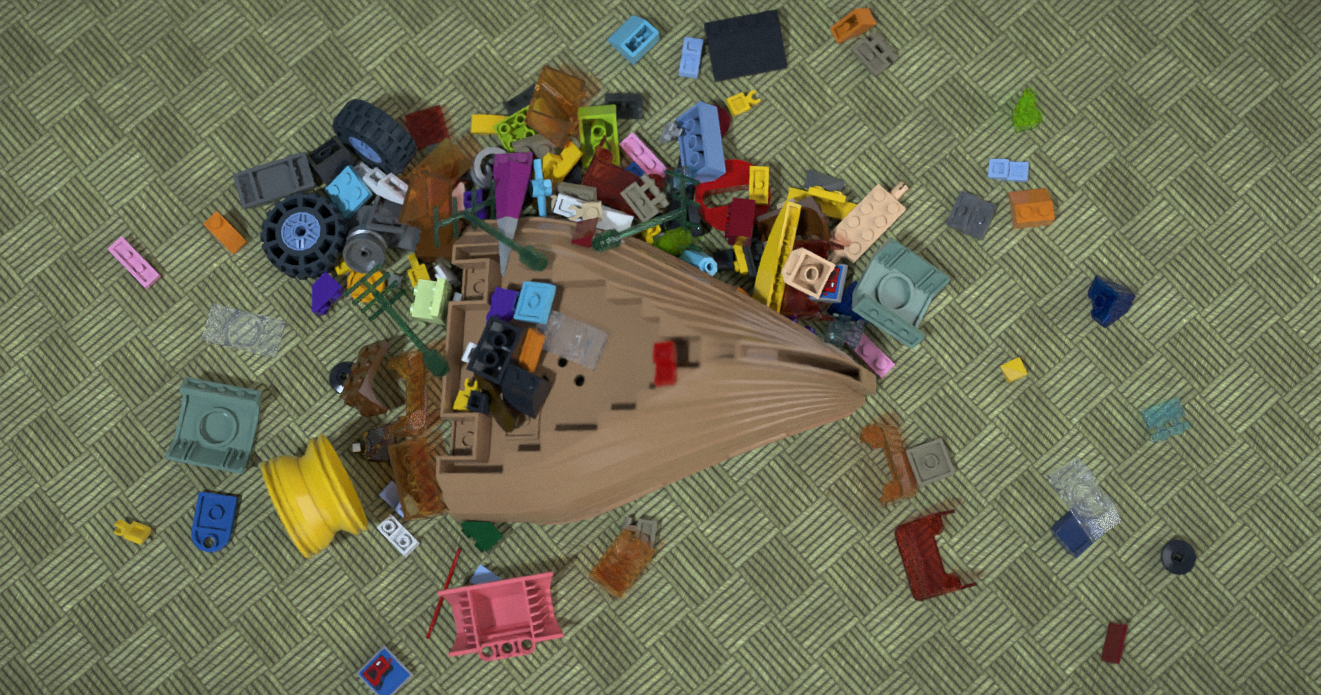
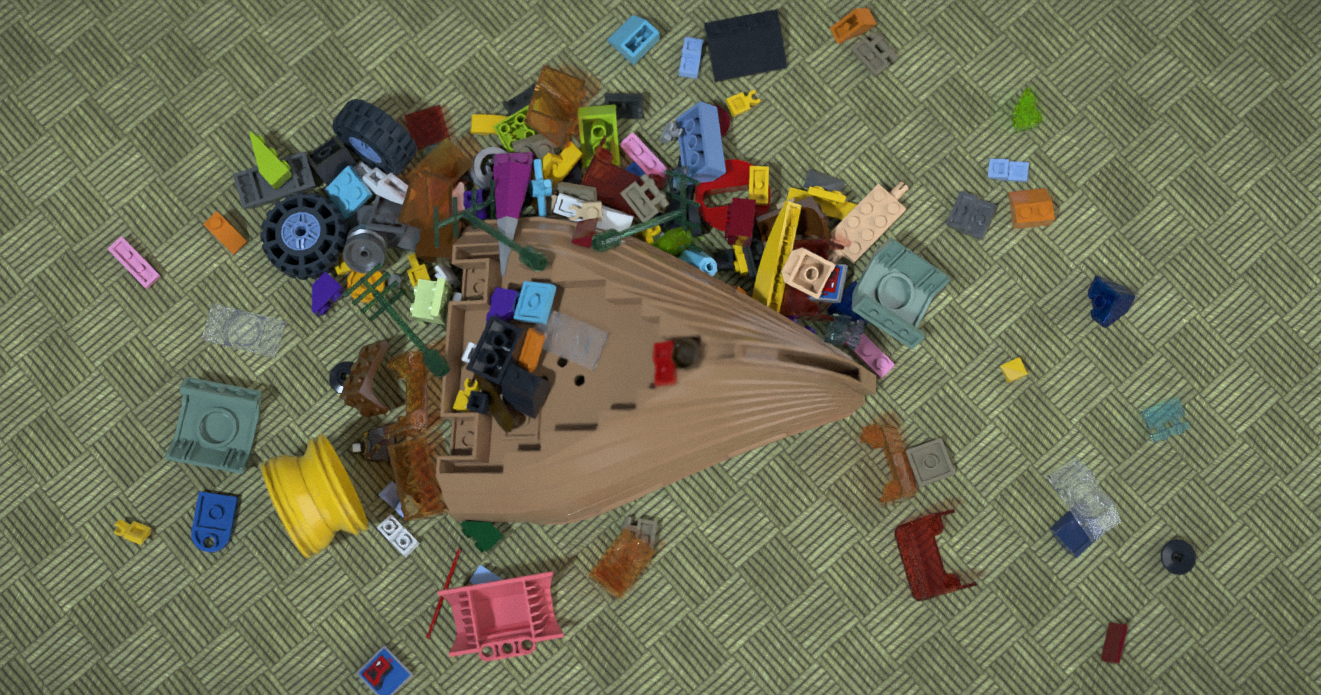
(269, 166): none -> lime slope
(686, 354): none -> dark brown hair

